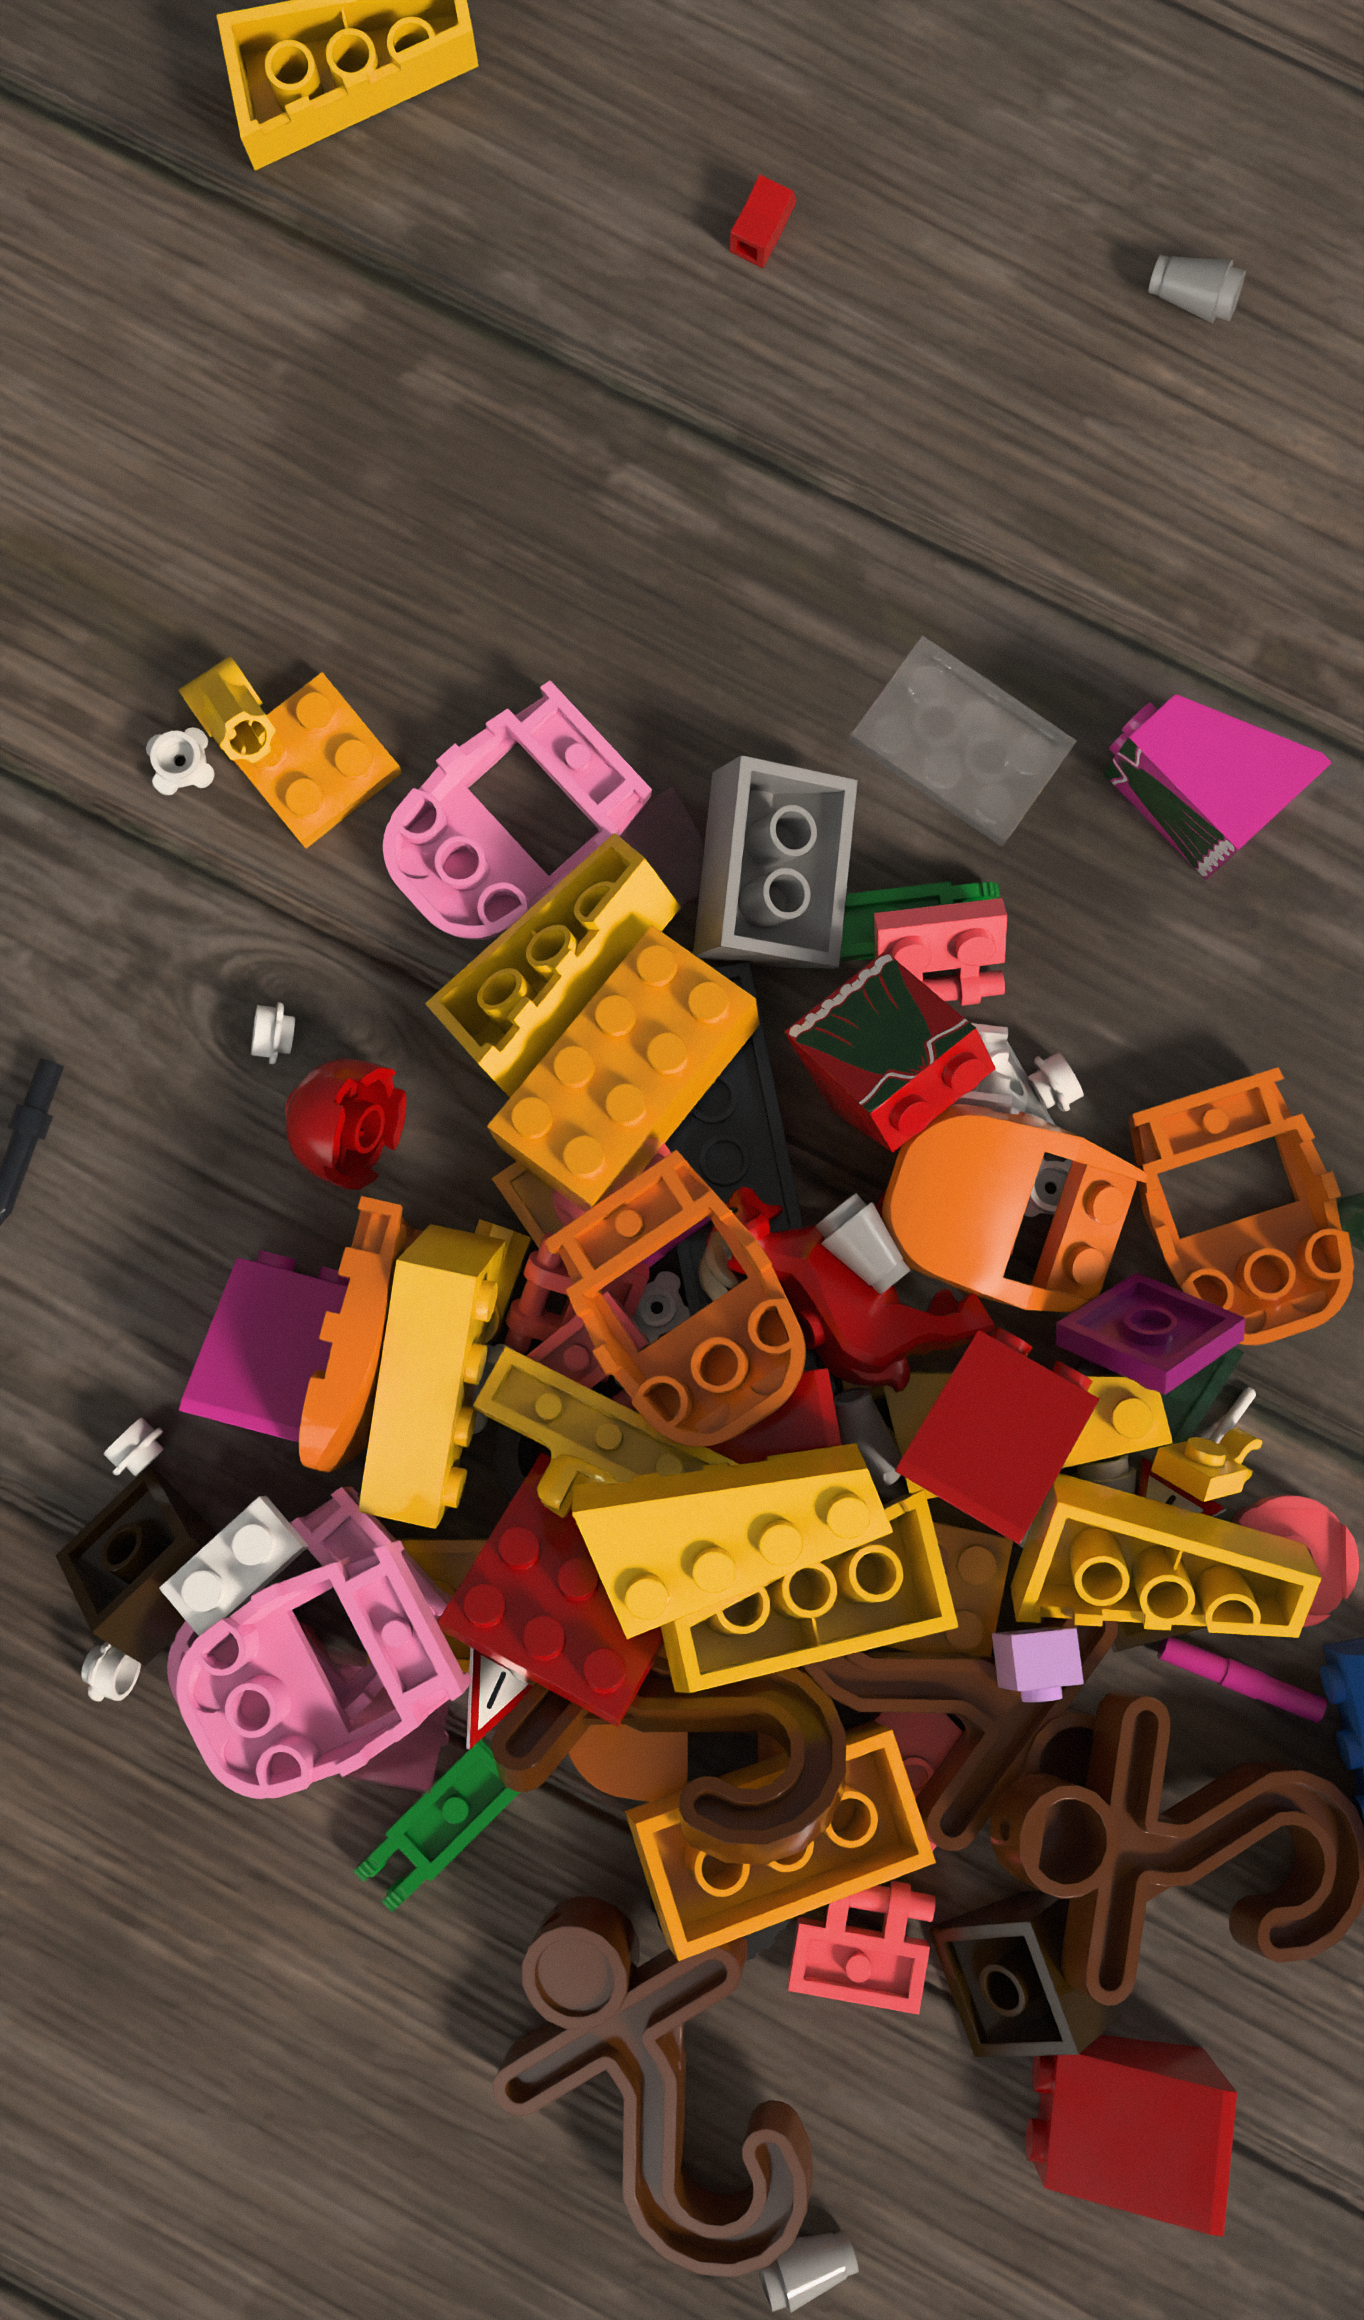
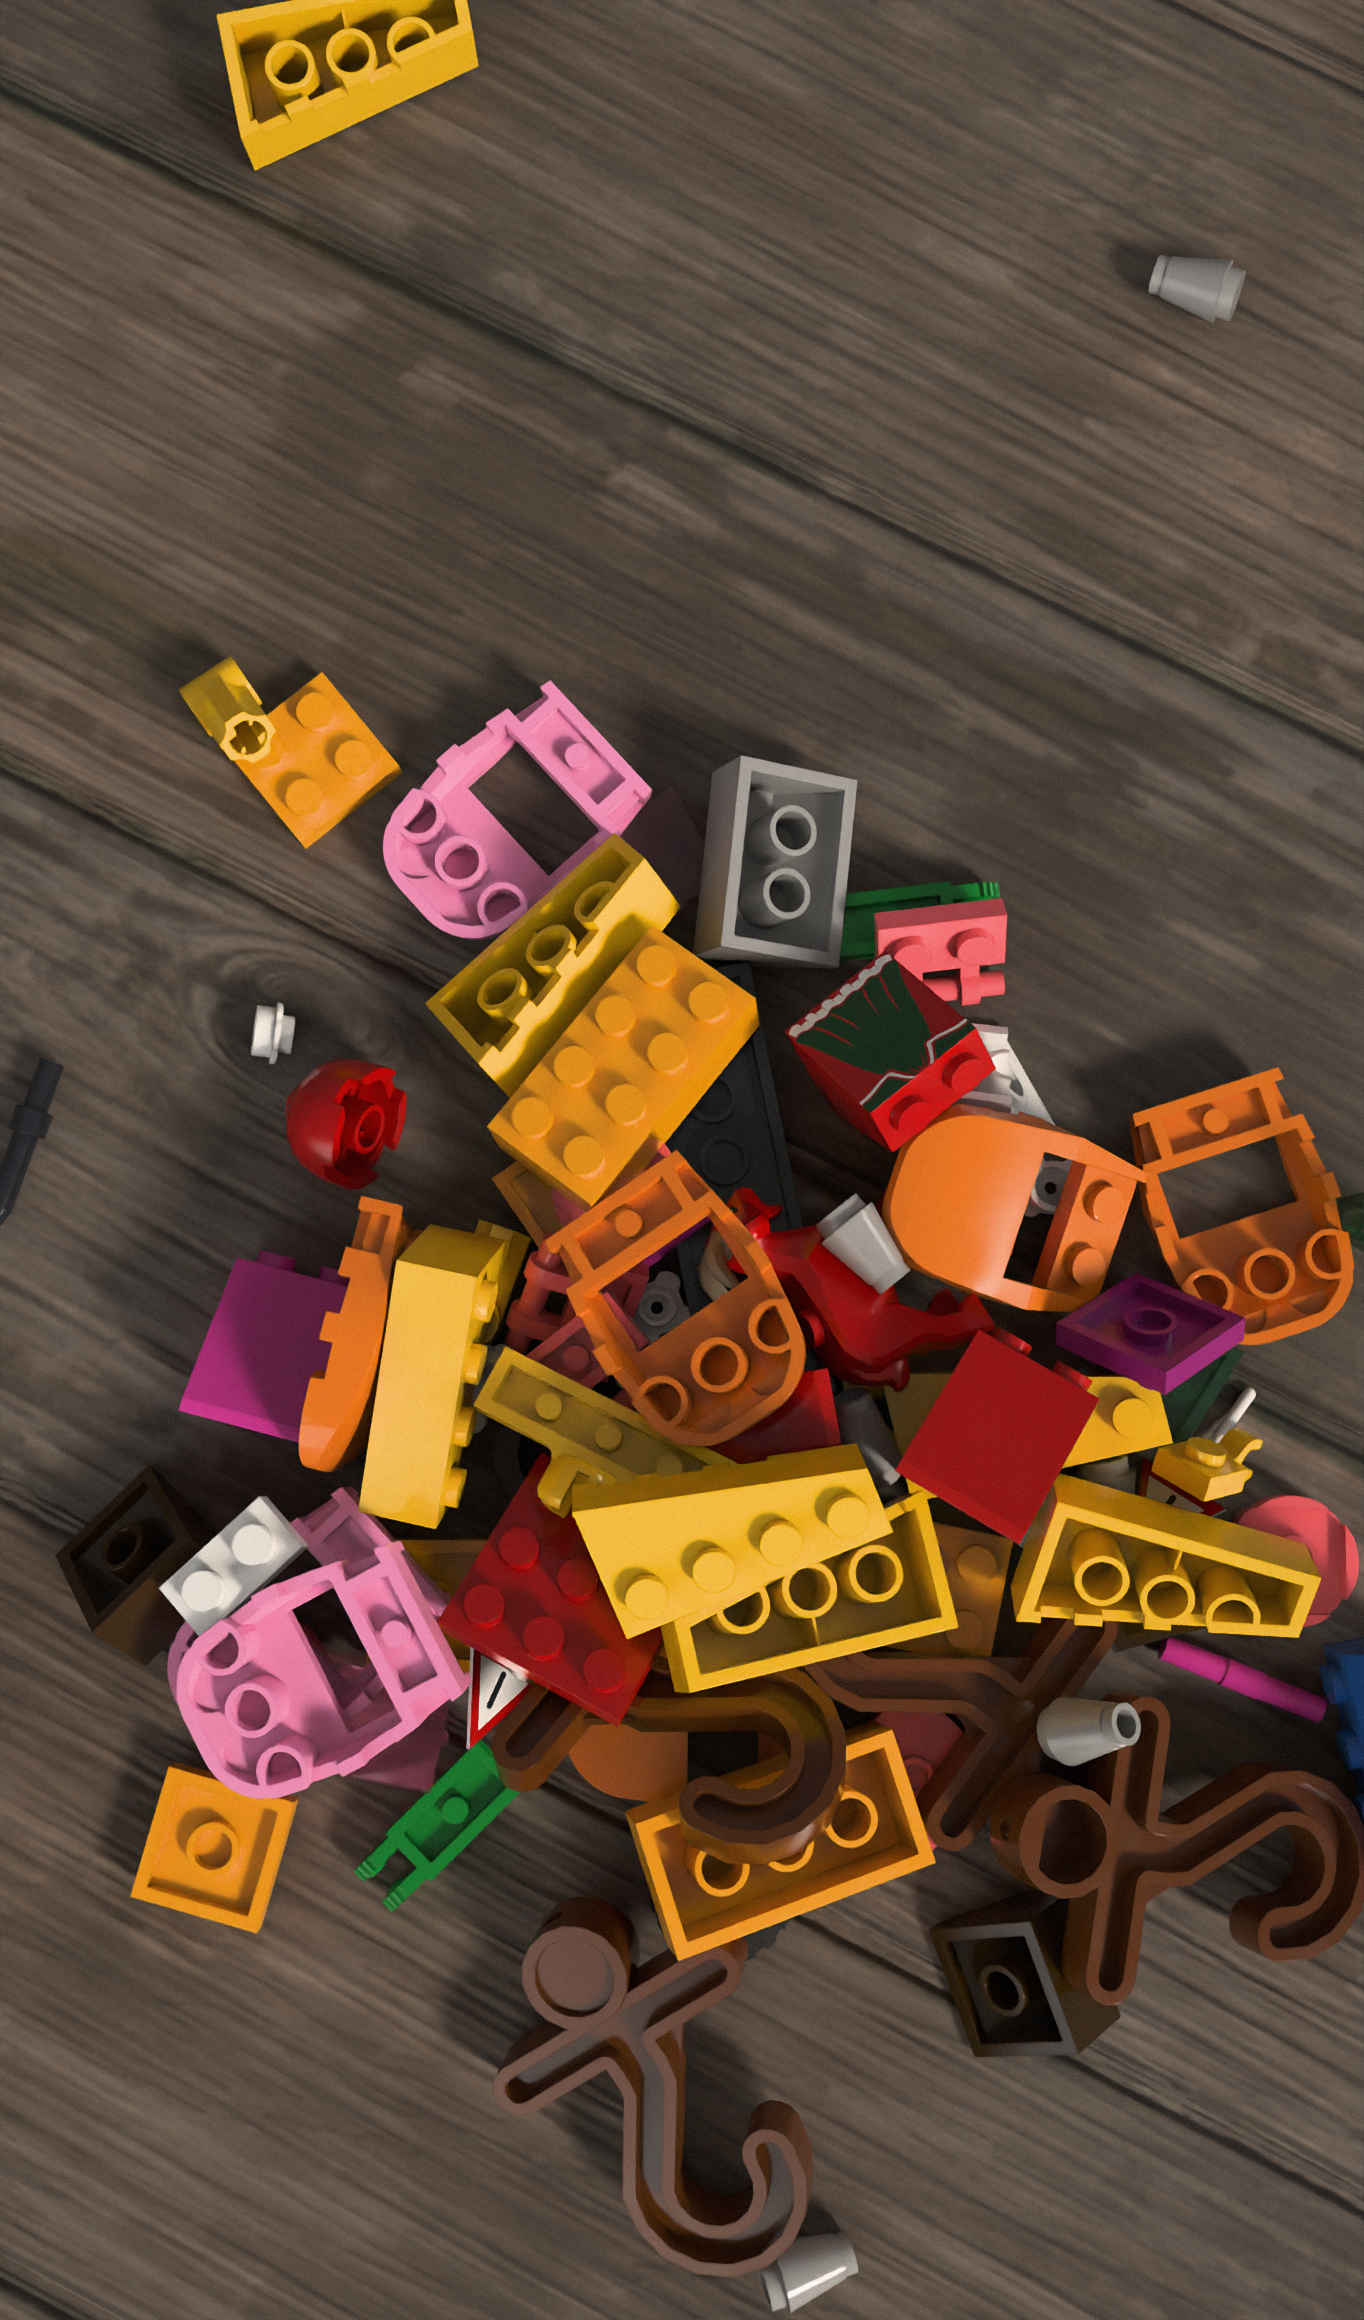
(109, 1673): white plate -> none
(135, 1448): white plate -> none
(167, 747): white plate -> none
(213, 1849): none -> light orange plate
(762, 221): red piece -> none
(864, 1963): coral plate -> none
(962, 741): clear plate -> none
(1038, 1661): lavender plate -> none
(1055, 1082): white plate -> none
(1086, 1729): none -> light grey cone
(1136, 2130): red slope -> none
(1207, 777): dark pink slope -> none

